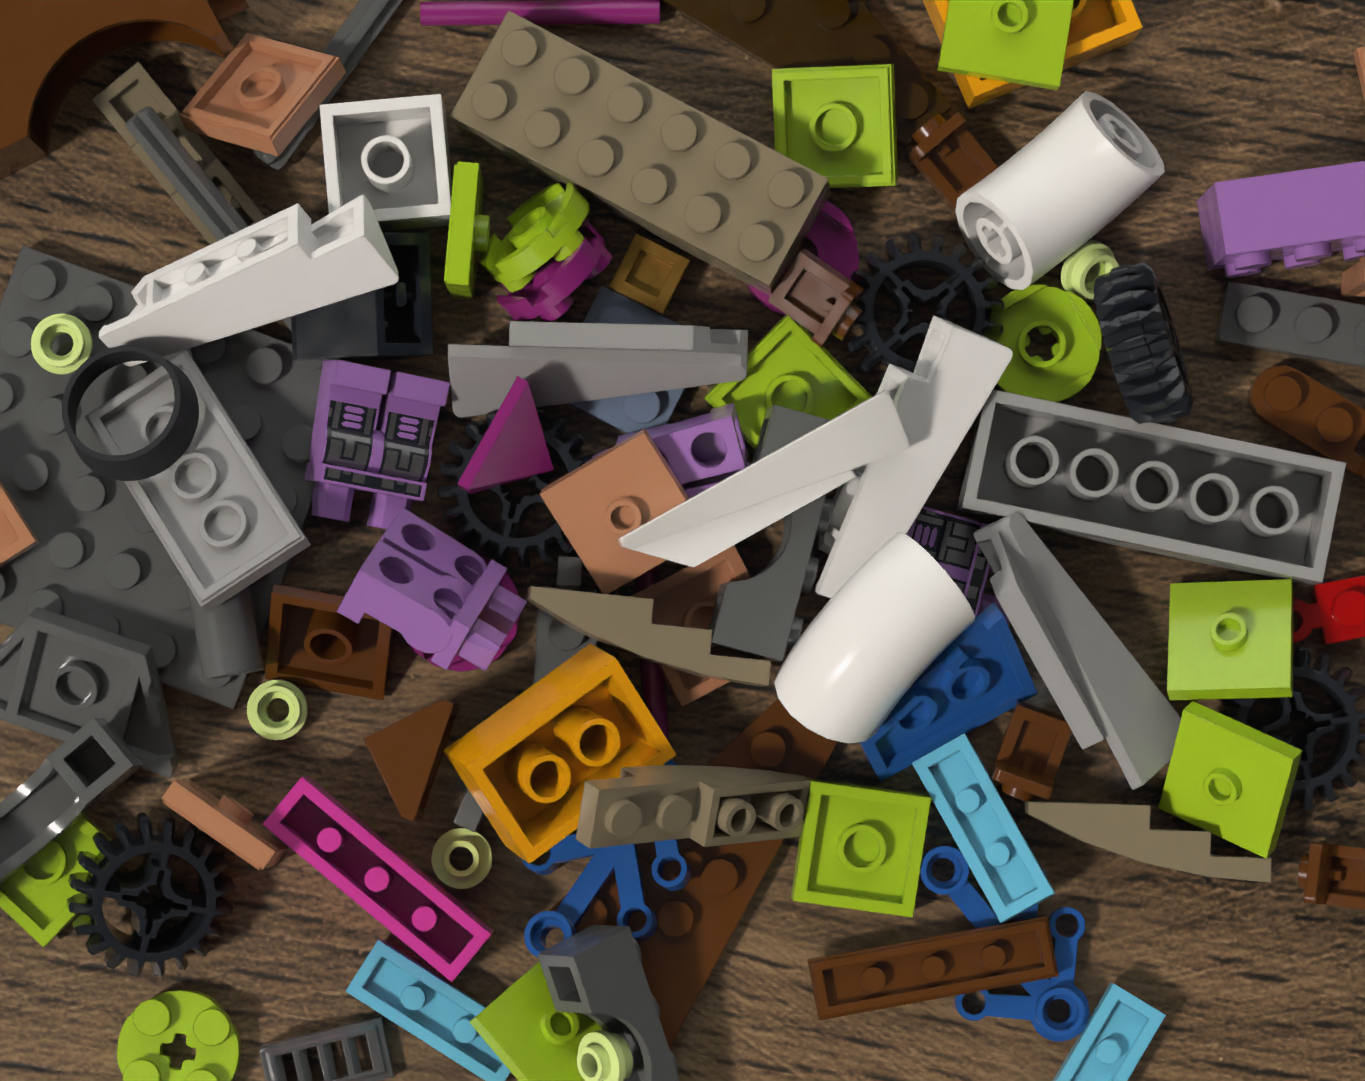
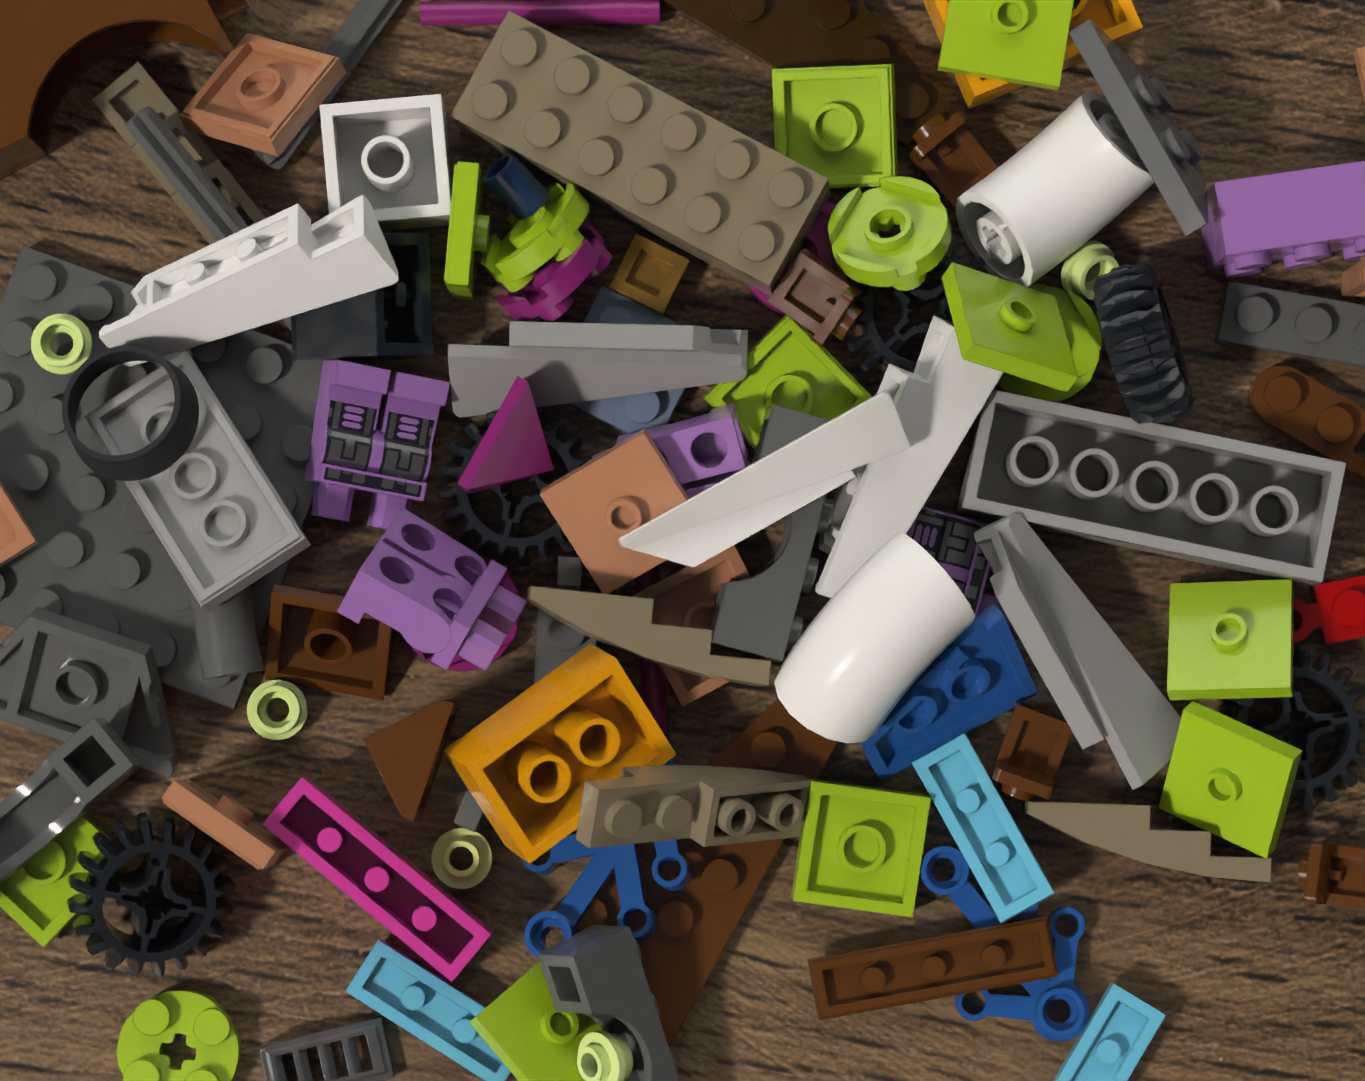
(516, 186): none -> dark blue hinge
(893, 260): none -> lime plate
(1009, 327): none -> lime plate
(1143, 112): none -> dark grey wing

